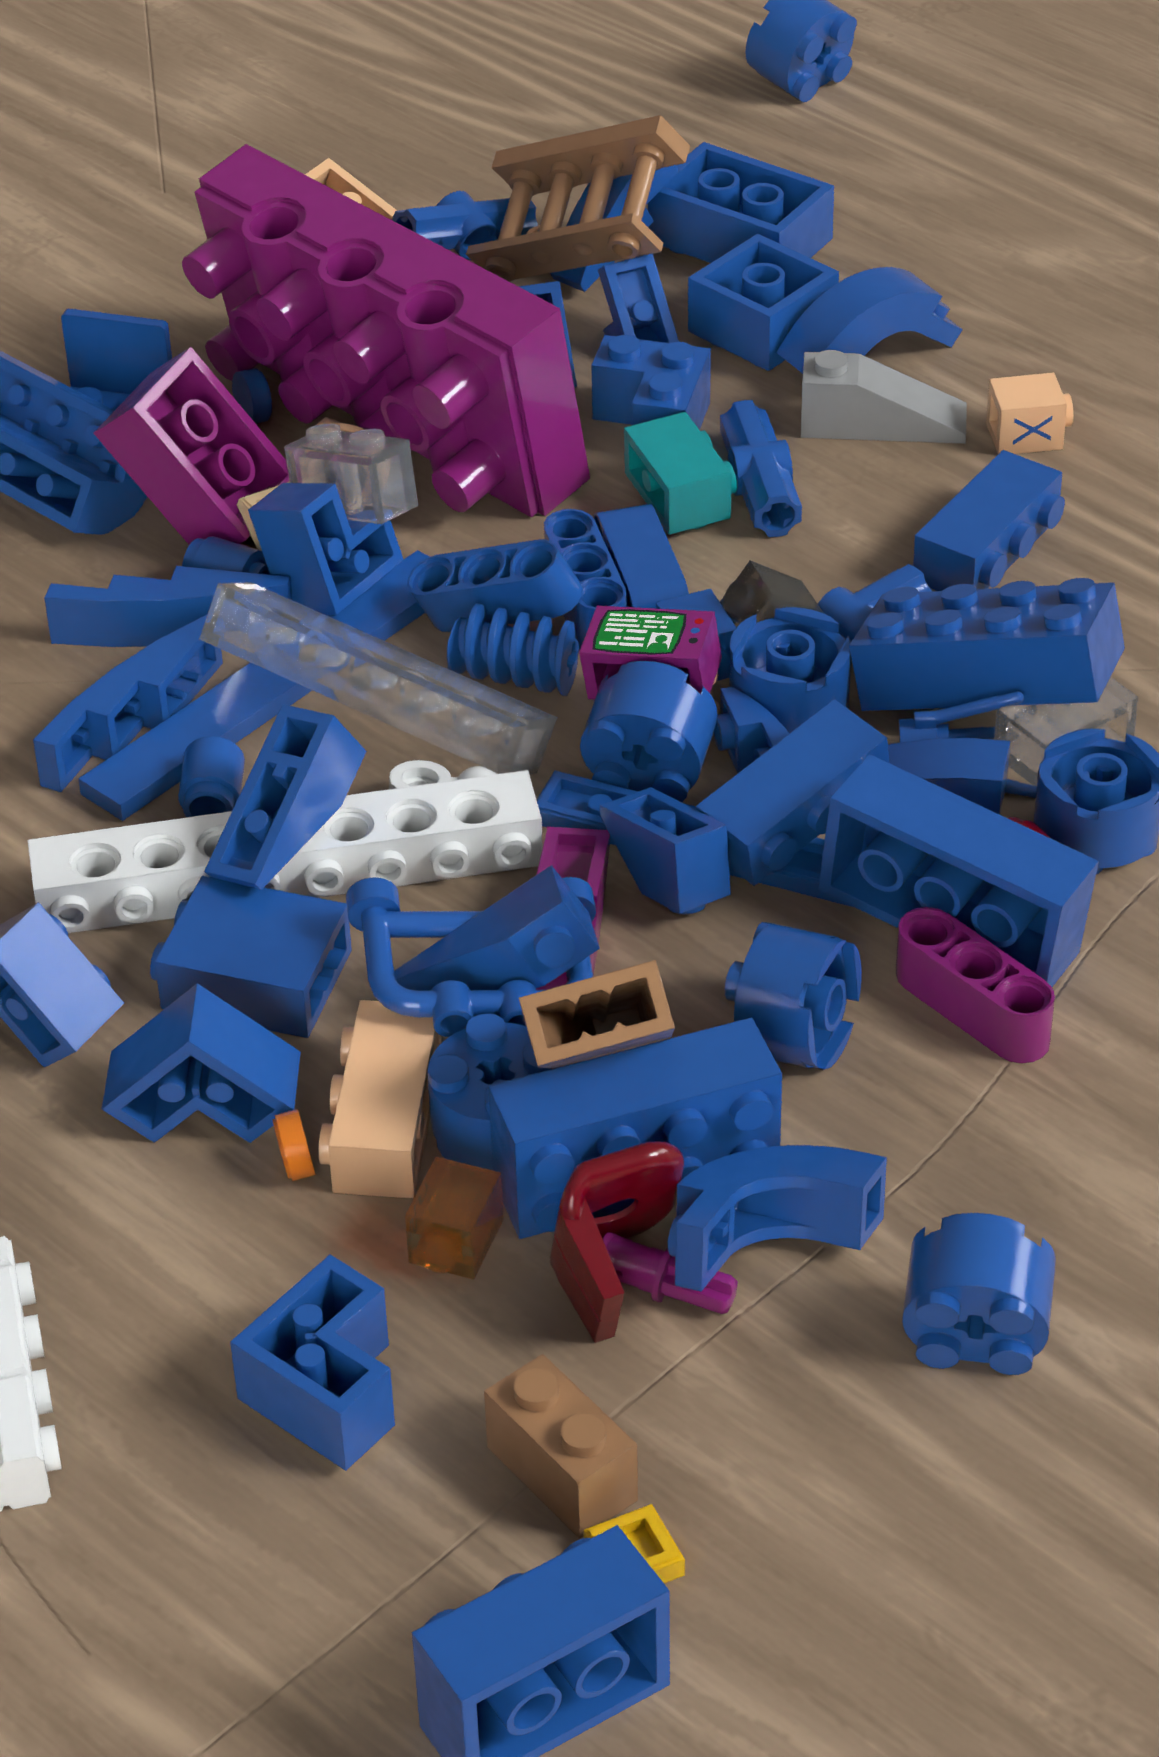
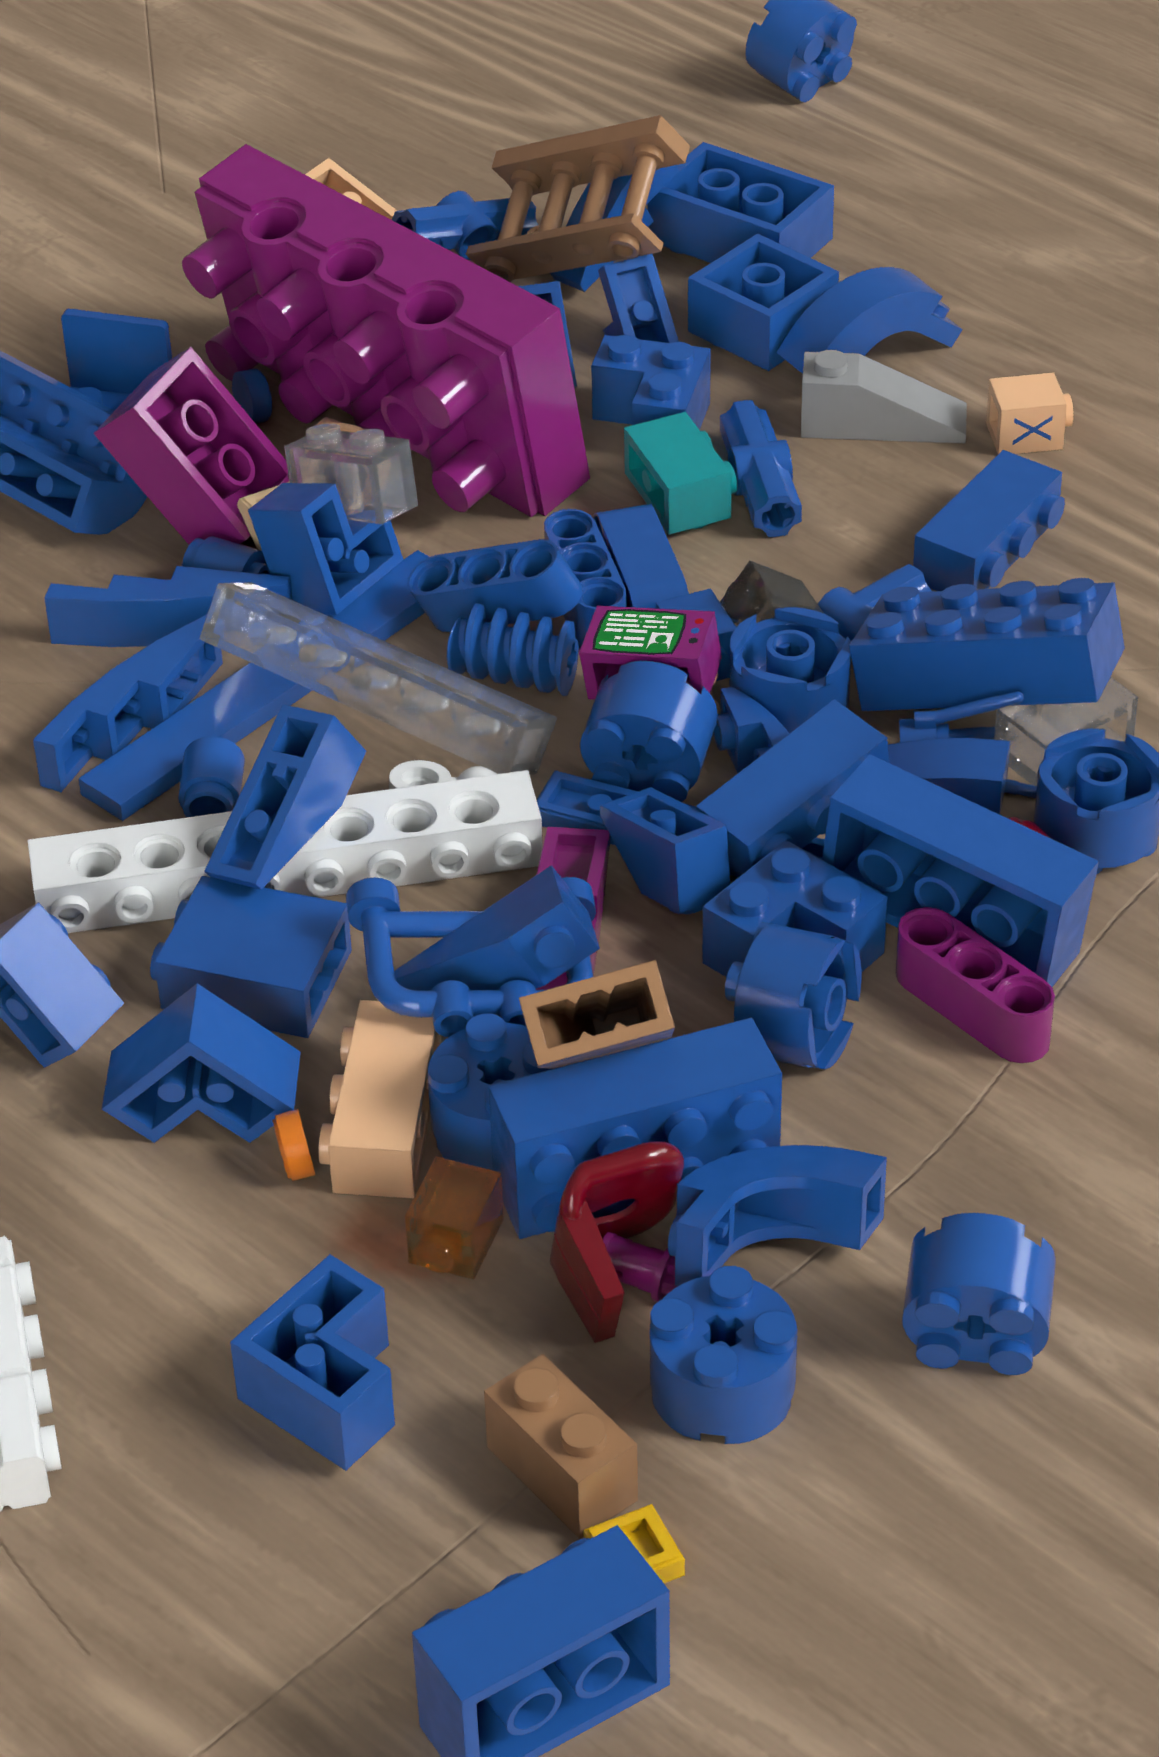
(723, 1357): none -> blue brick
(795, 892): none -> blue brick

